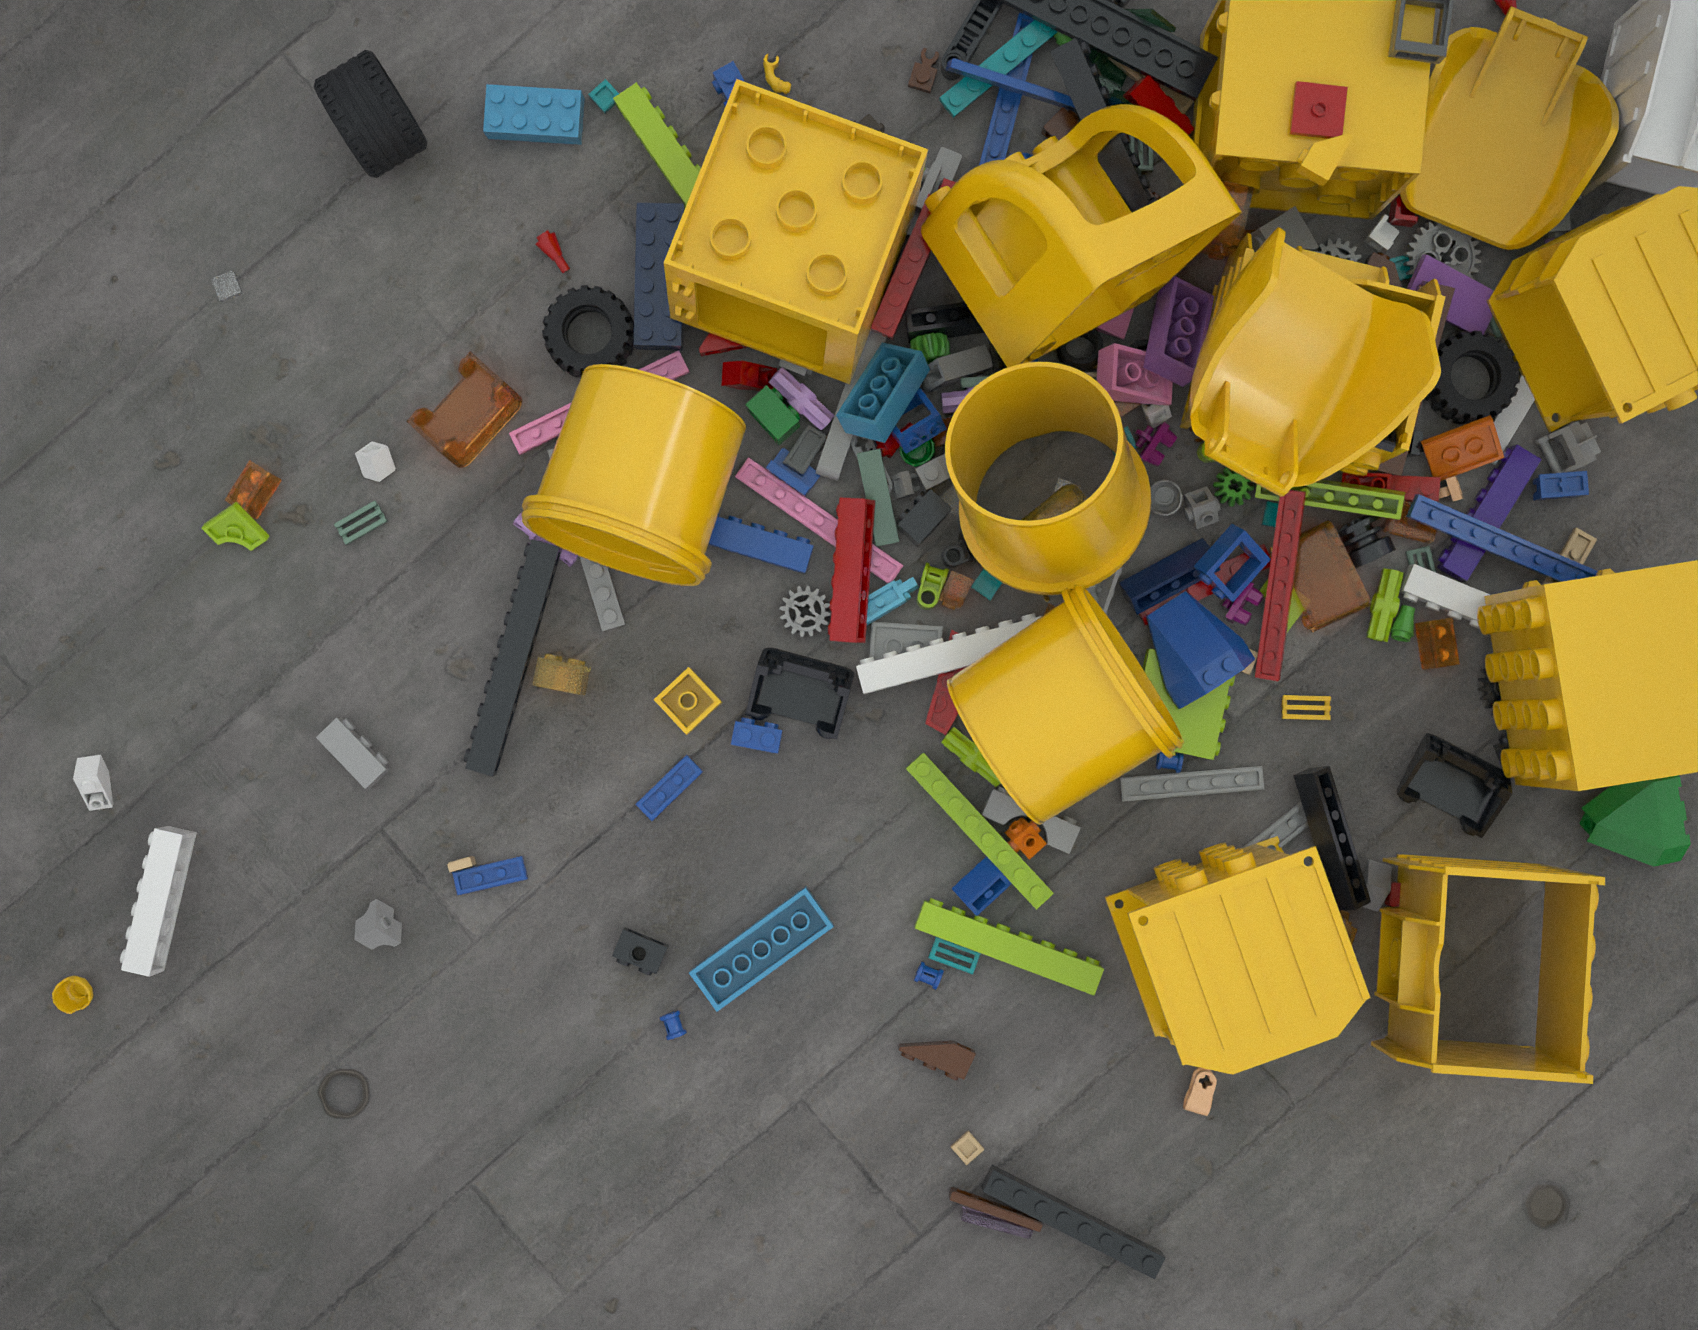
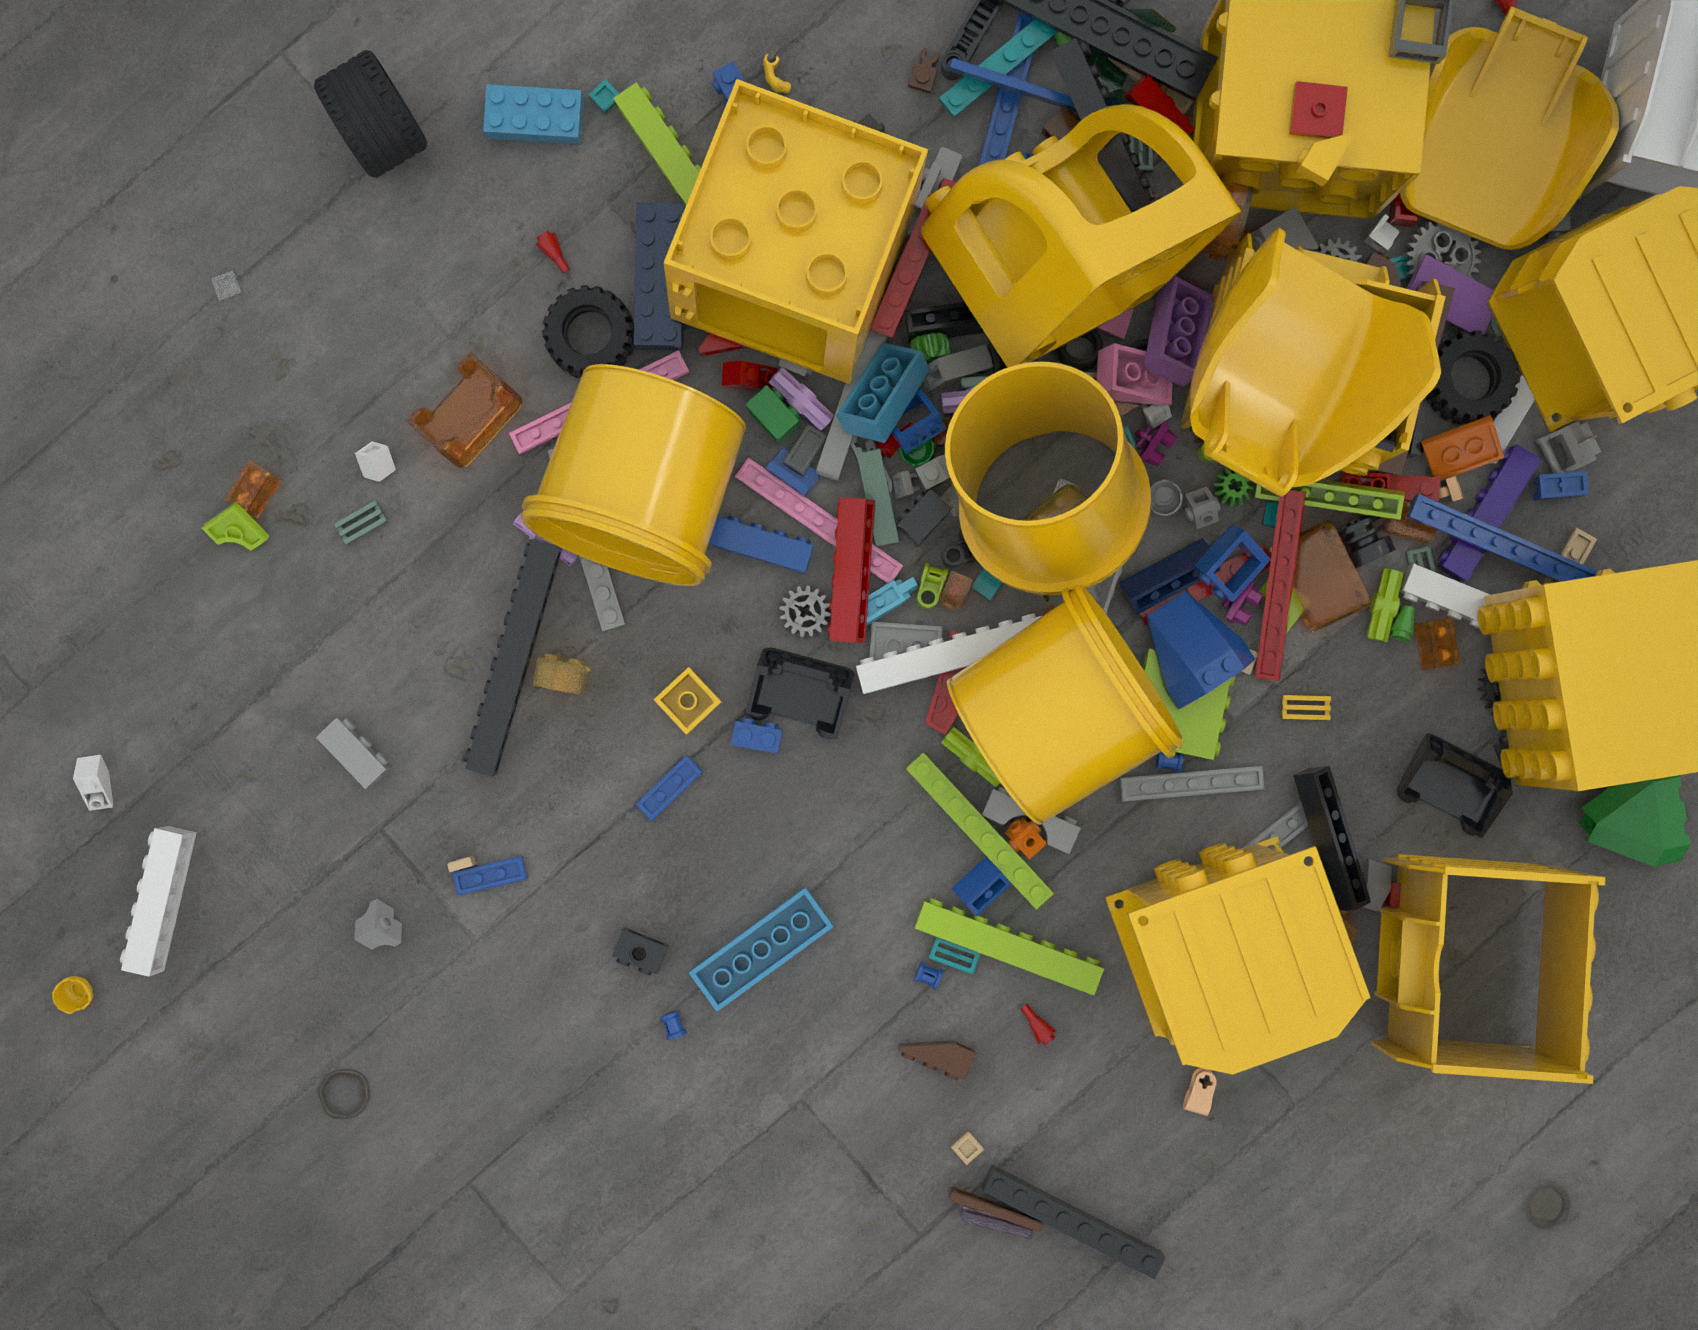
(1041, 1029): none -> red cone

